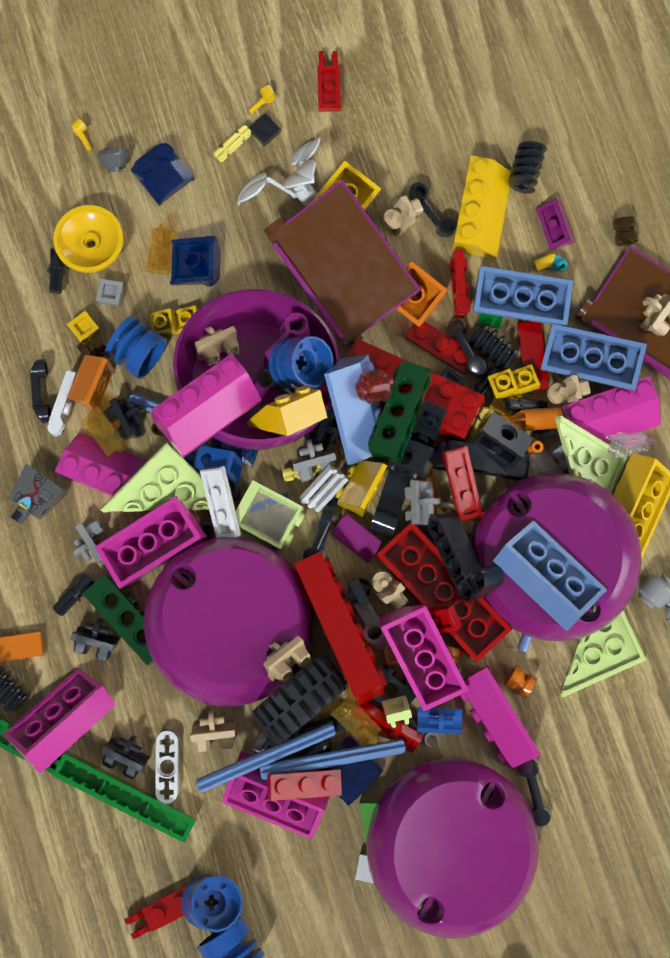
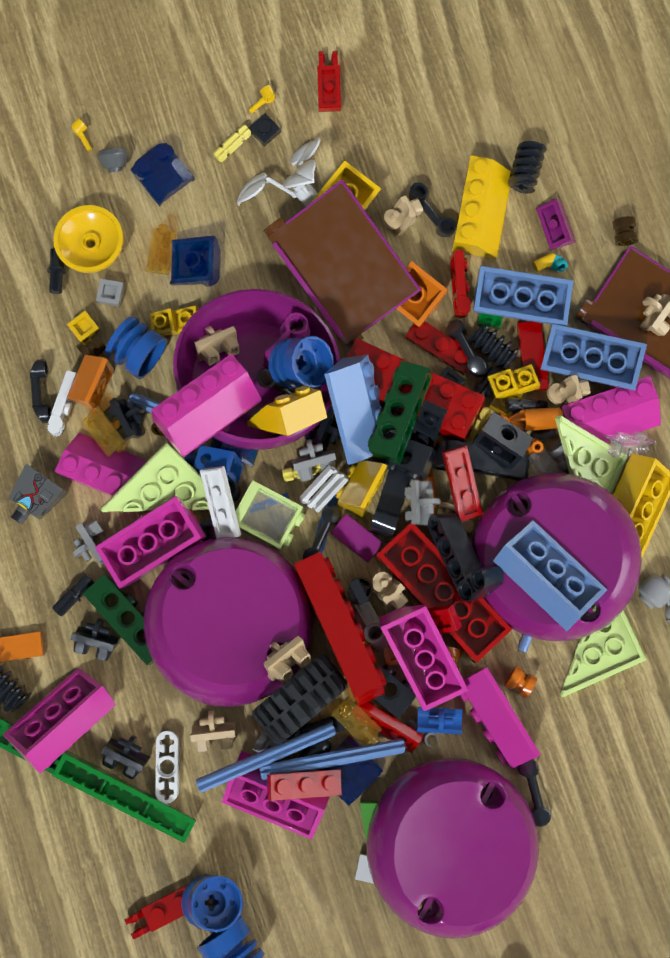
(374, 386): clear red head -> none
(396, 710): yellowish green tile -> none

